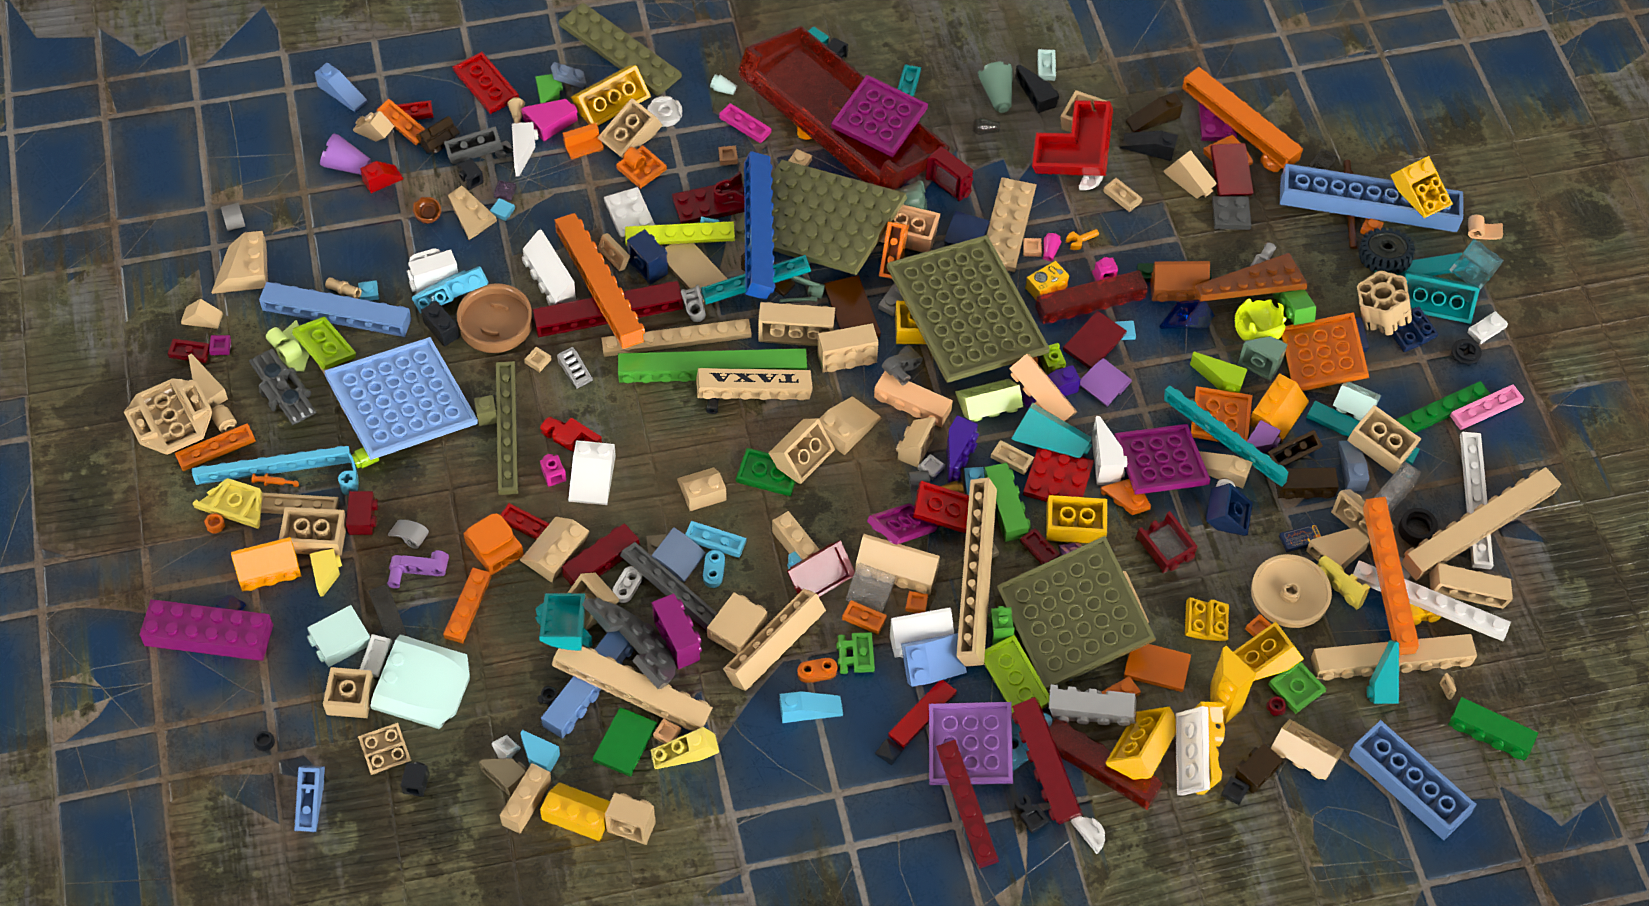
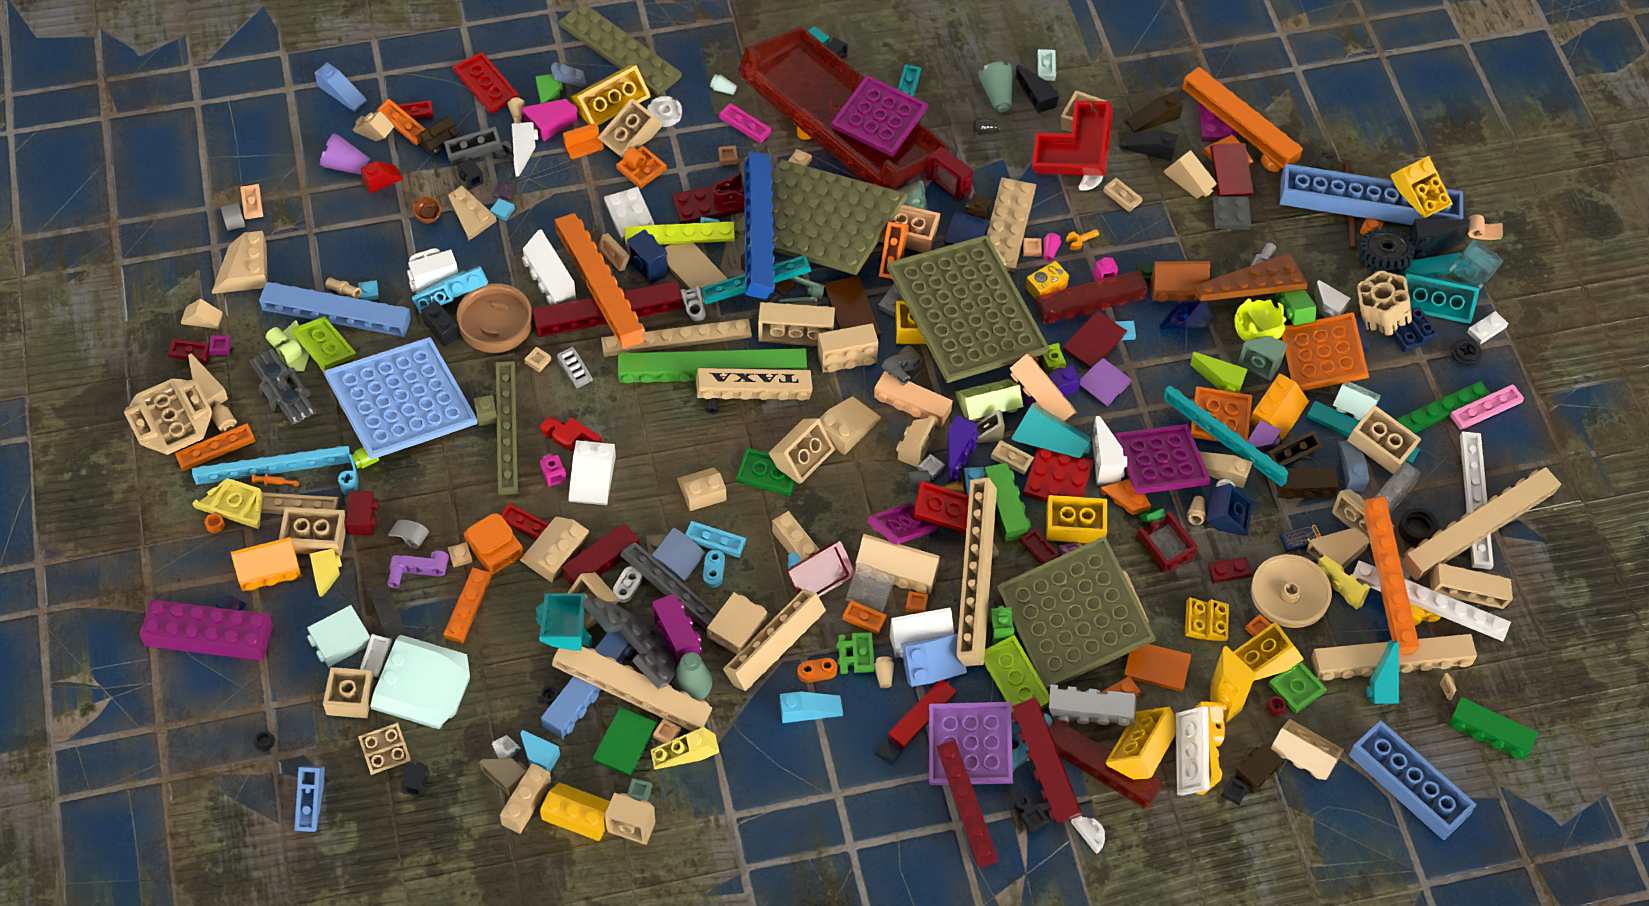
(251, 201): none -> light nougat plate
(460, 554): none -> tan plate
(639, 789): none -> sand green tile
(692, 677): none -> sand green cone
(884, 670): none -> tan cone
(978, 206): none -> dark brown brick
(991, 428): none -> dark tan slope
(1152, 514): none -> green plate
(1196, 512): none -> tan cone
(1229, 569): none -> dark red plate
(1329, 300): none -> white slope
(1437, 235): none -> black slope

